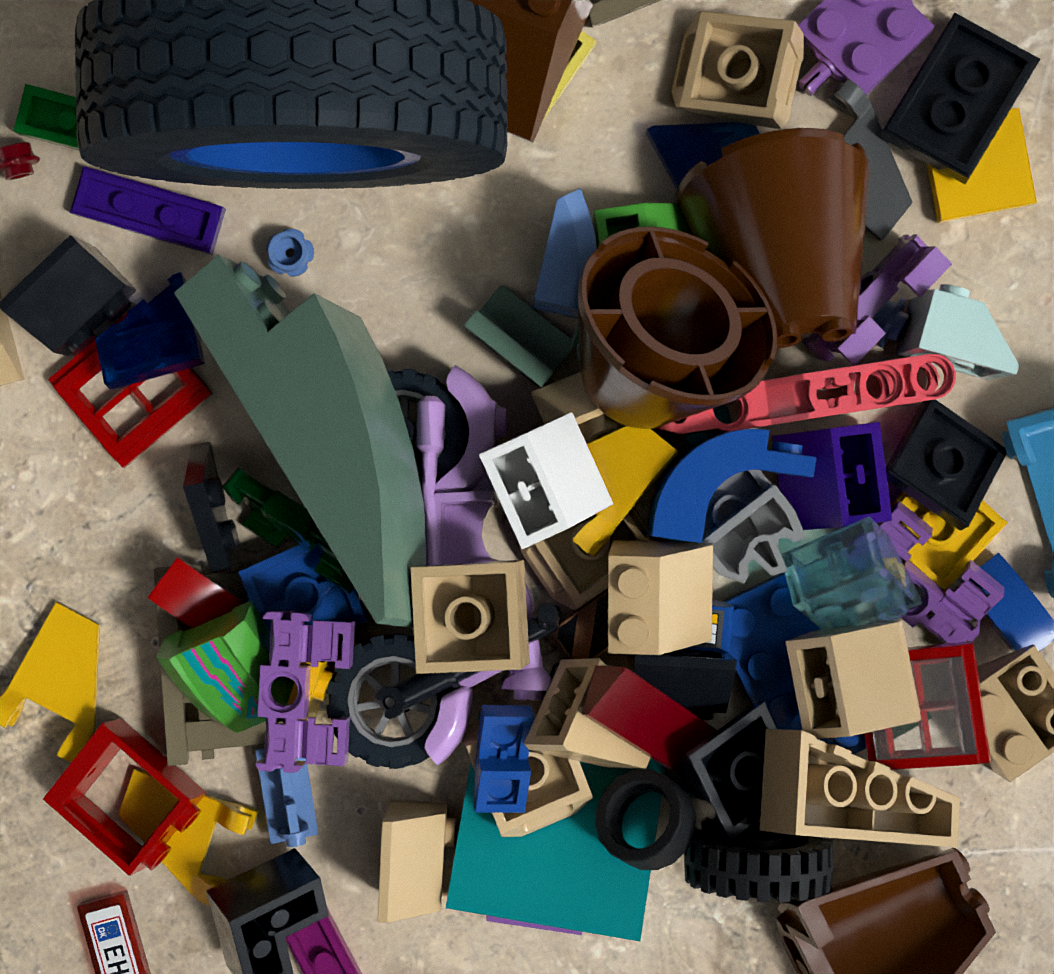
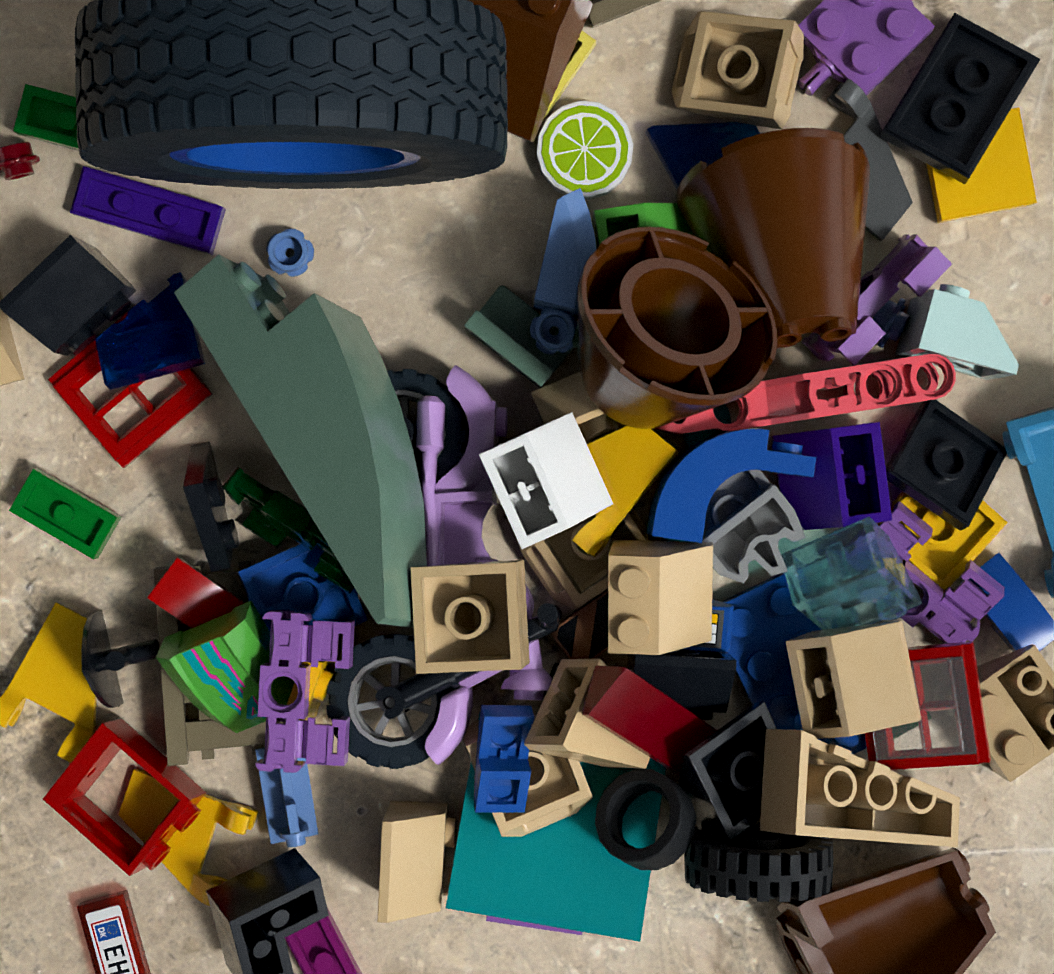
(65, 513): none -> green plate
(102, 662): none -> black shield
(544, 340): none -> medium blue plate
(584, 149): none -> lime tile

